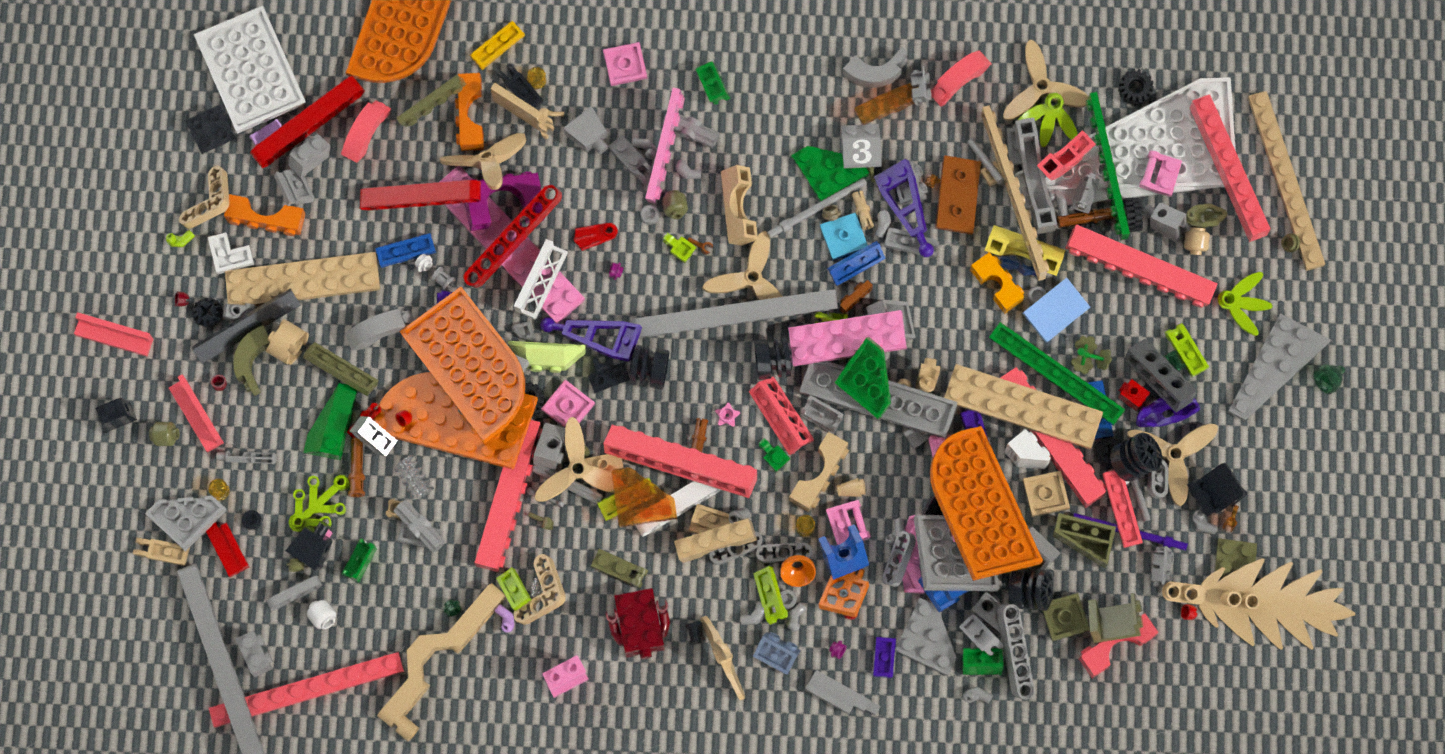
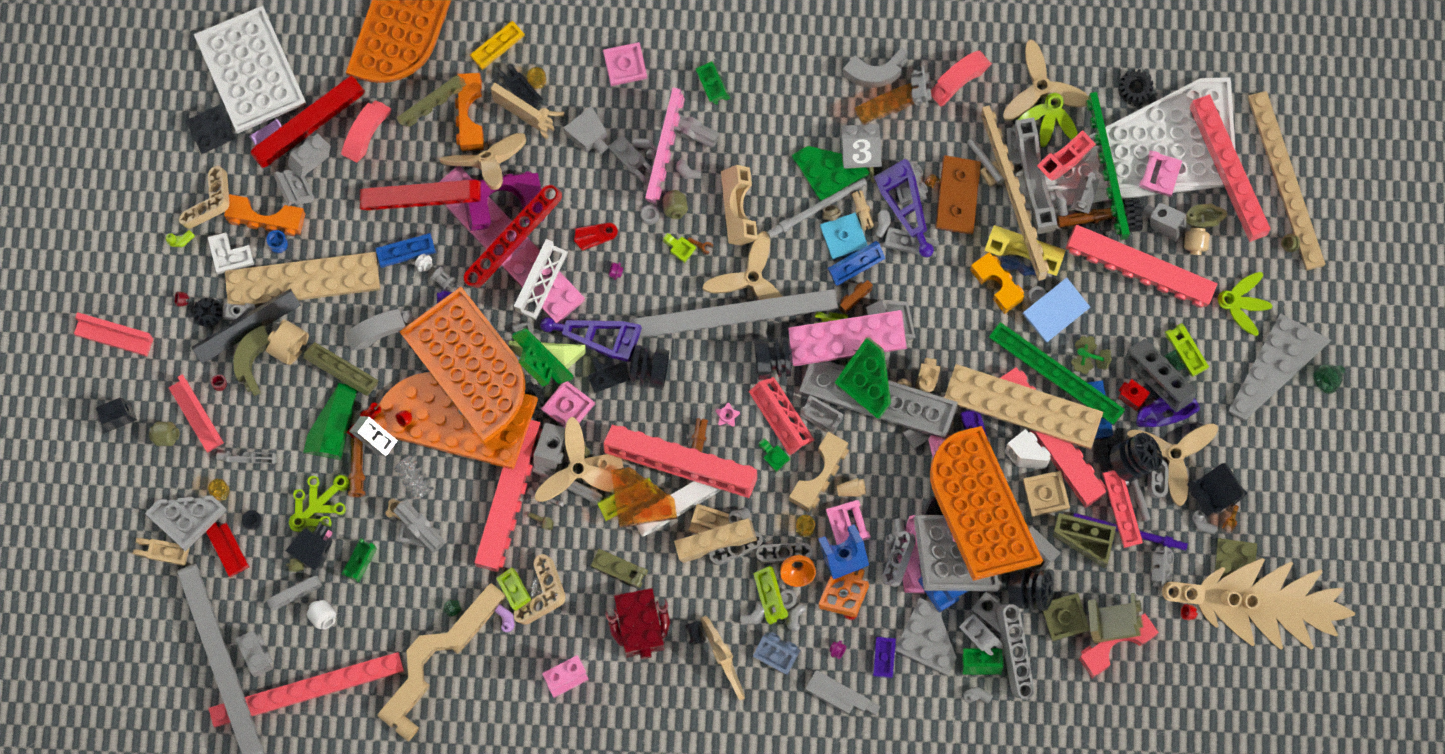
(274, 239): none -> blue wheel
(539, 360): none -> green bracket

